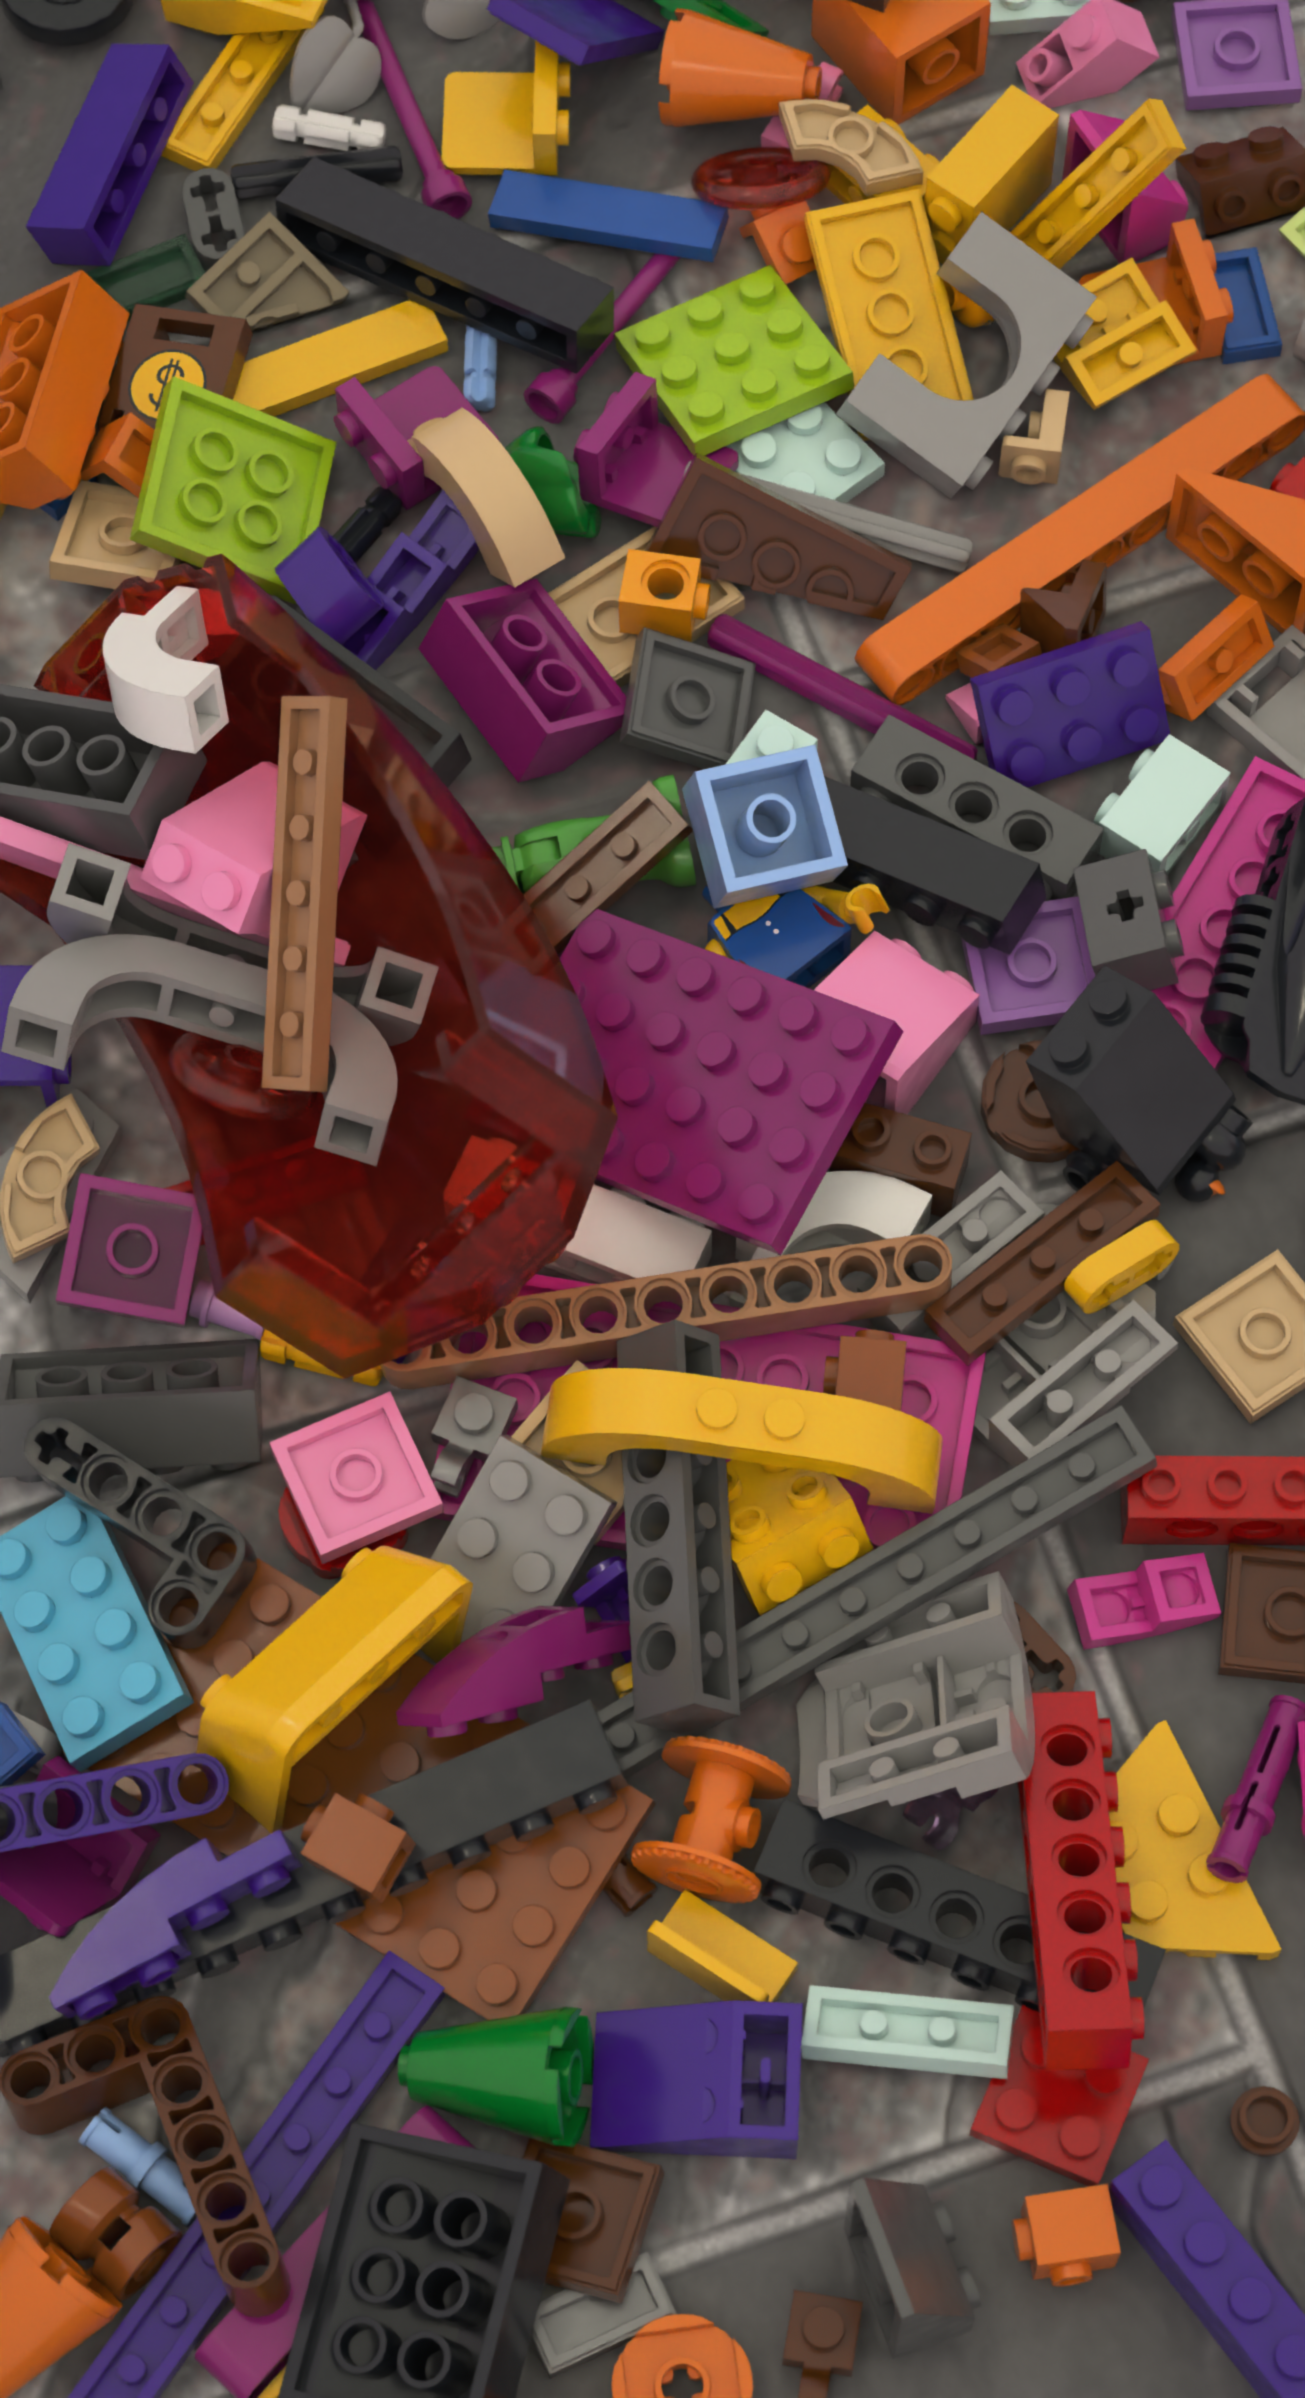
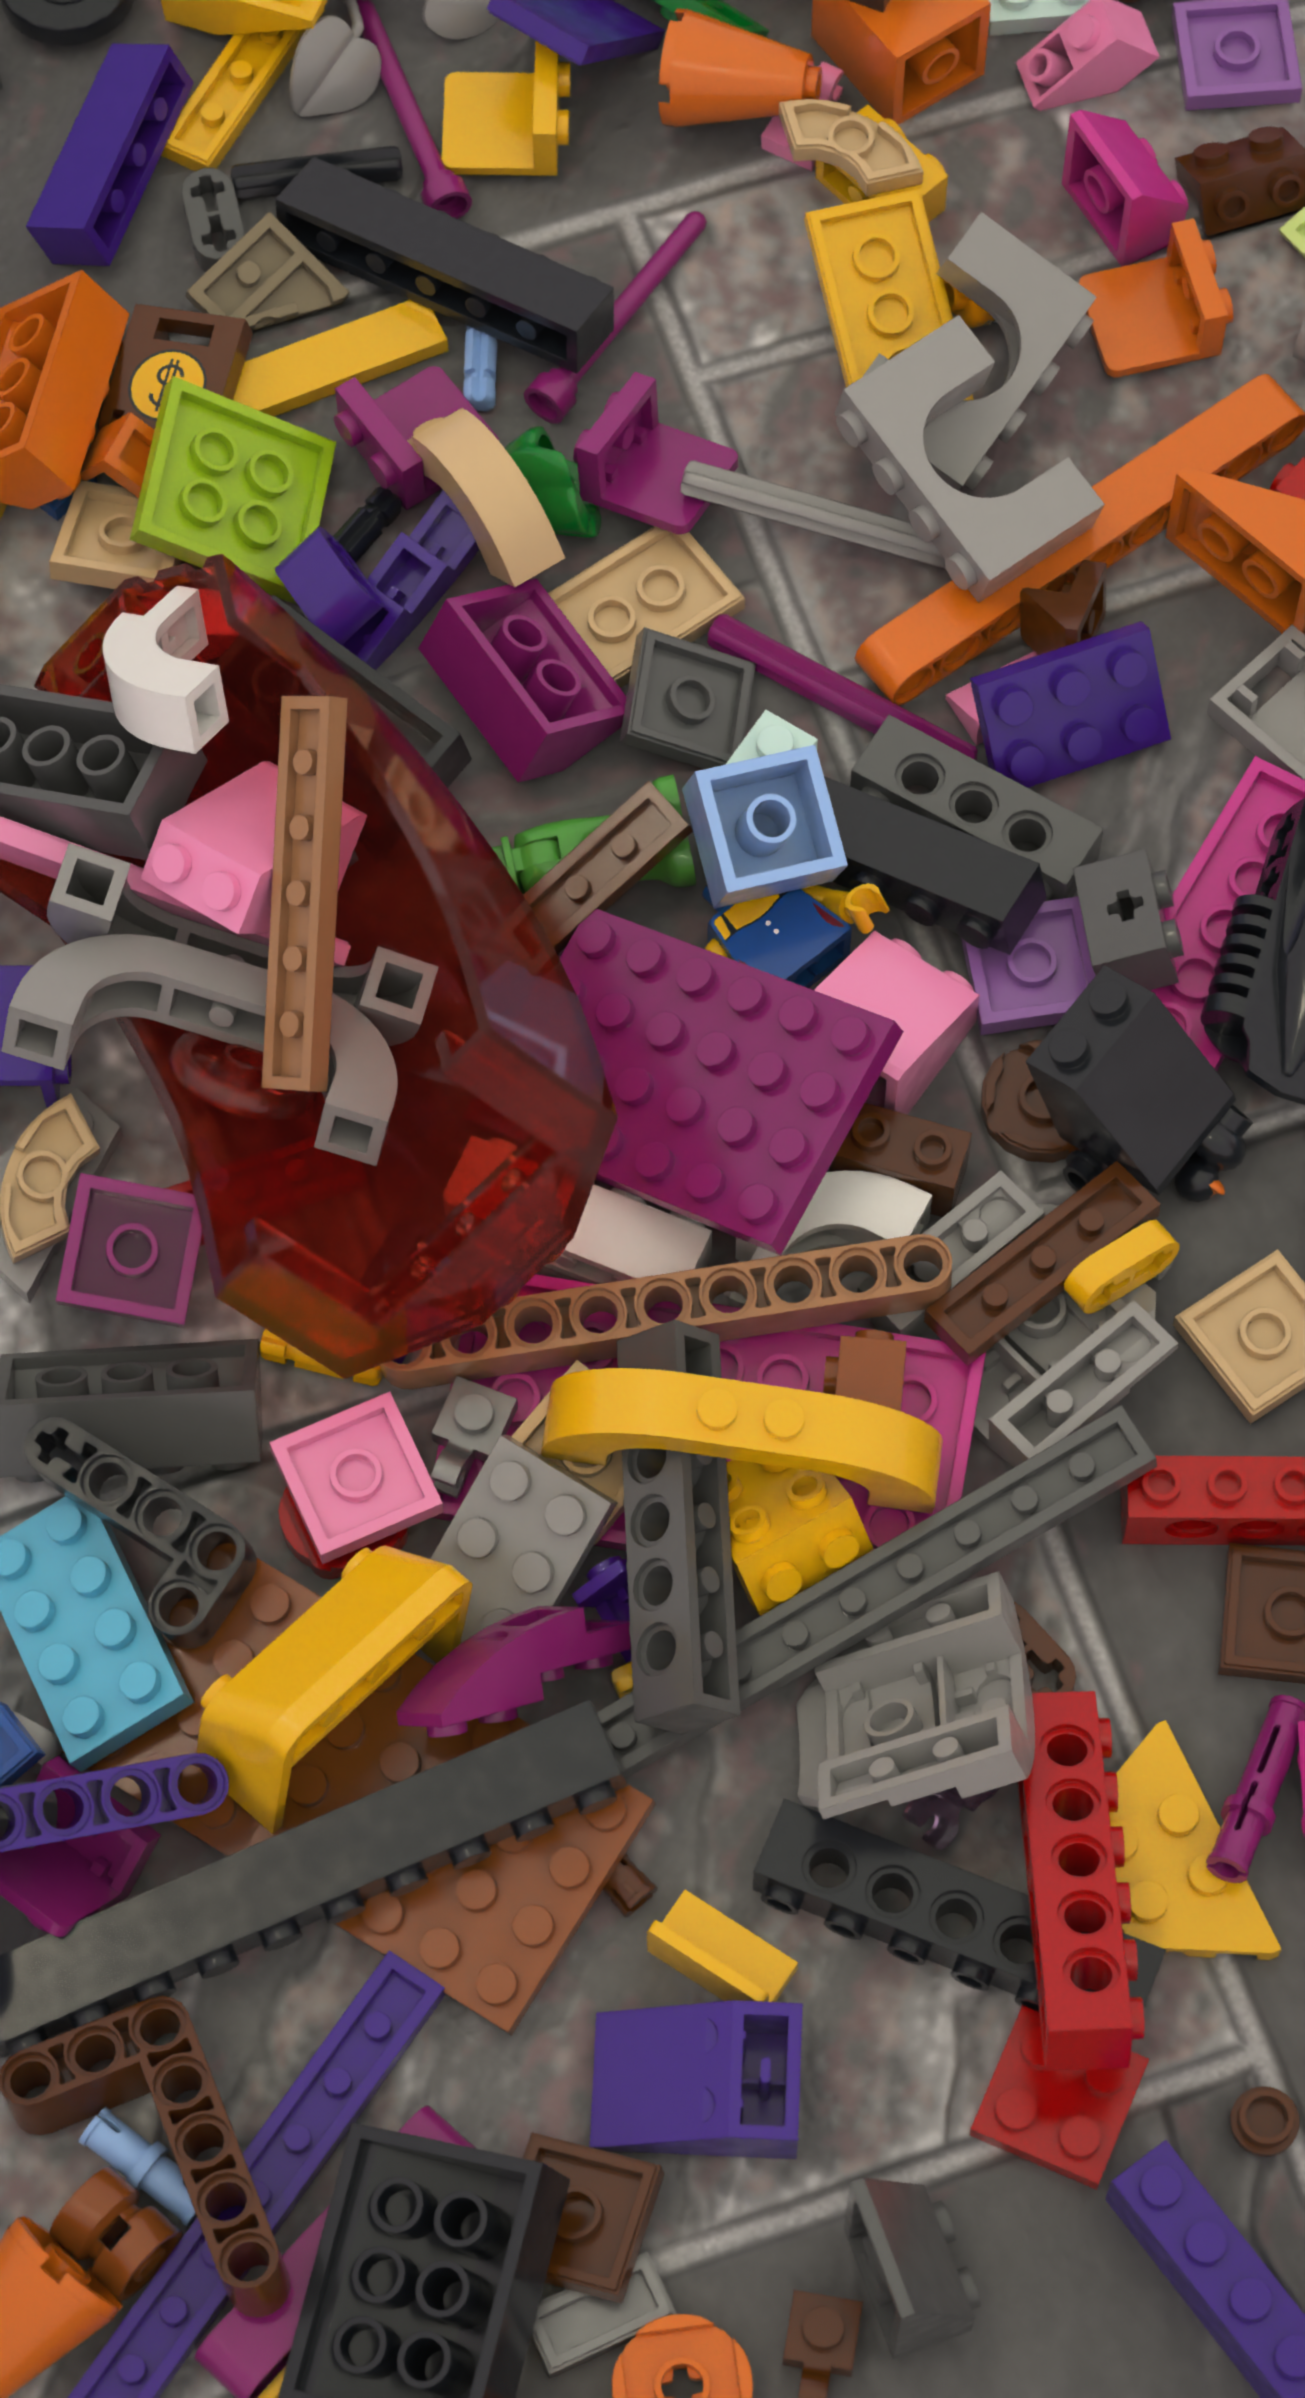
(142, 1931): dark purple slope -> none
(151, 276): clear green tile -> none
(212, 1310): lavender pin -> none
(327, 129): white axle -> none
(357, 1844): dark orange brick -> none
(507, 2072): green cone -> none
(608, 215): blue tile -> none
(657, 573): light orange brick -> none
(720, 1819): orange hose -> none
(735, 361): lime plate -> none
(759, 179): clear red plate -> none
(775, 544): reddish brown wing -> none
(782, 240): orange bracket -> none
(812, 455): light aqua plate -> none
(908, 2032): light aqua plate -> none
(979, 537): none -> light grey arch
(992, 170): yellow brick -> none
(996, 650): dark orange plate -> none
(1039, 454): tan bracket -> none
(1067, 2234): orange brick -> none
(1102, 184): yellow tile -> none
(1127, 341): yellow slope -> none
(1145, 1602): dark pink slope -> none
(1164, 805): light aqua brick -> none
(1215, 658): orange panel -> none
(1254, 325): blue tile -> none

